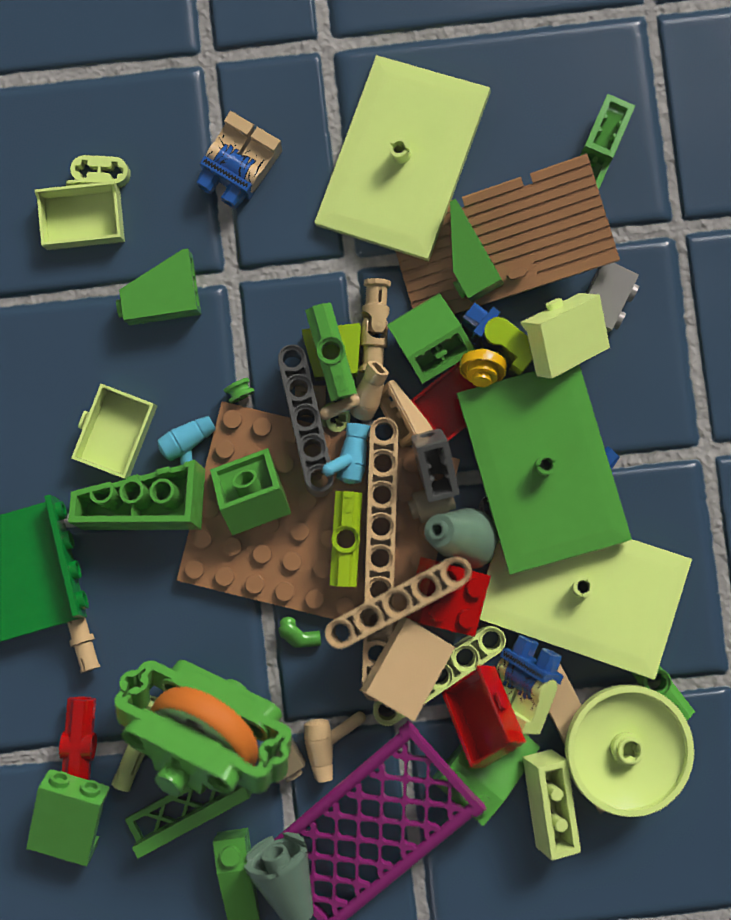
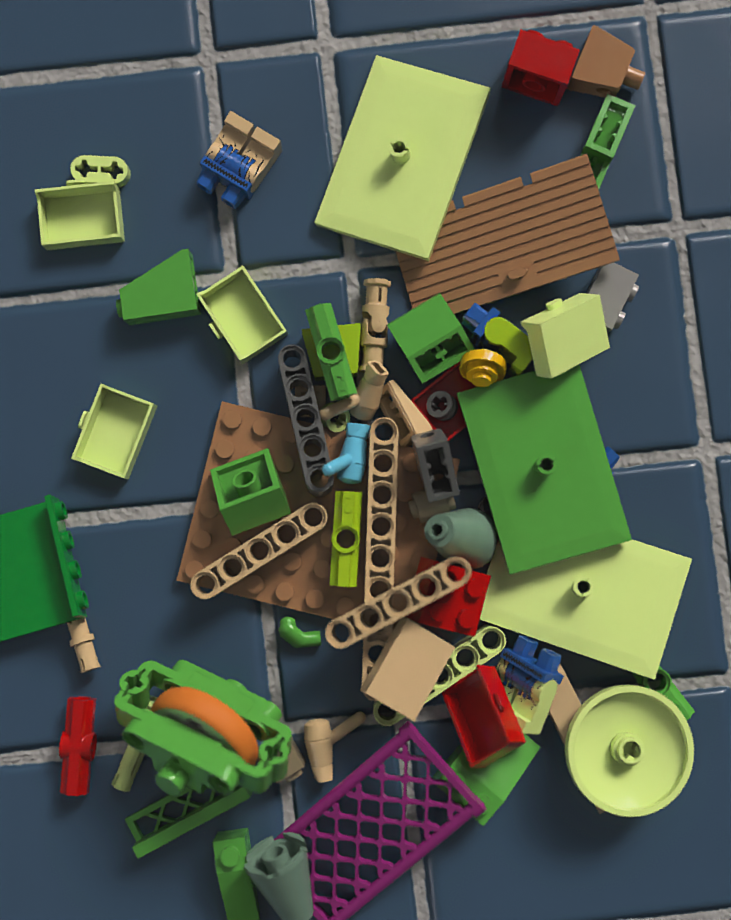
(67, 817): bright green panel -> none
(145, 502): bright green wedge -> none
(184, 438): medium azure piece -> none
(239, 390): bright green bush -> none
(242, 315): none -> yellowish green container
(245, 556): none -> tan beam
(450, 402): none -> dark grey bush
(471, 263): bright green slope -> none
(540, 67): none -> red brick
(551, 804): yellowish green brick -> none
(604, 66): none -> medium nougat torso

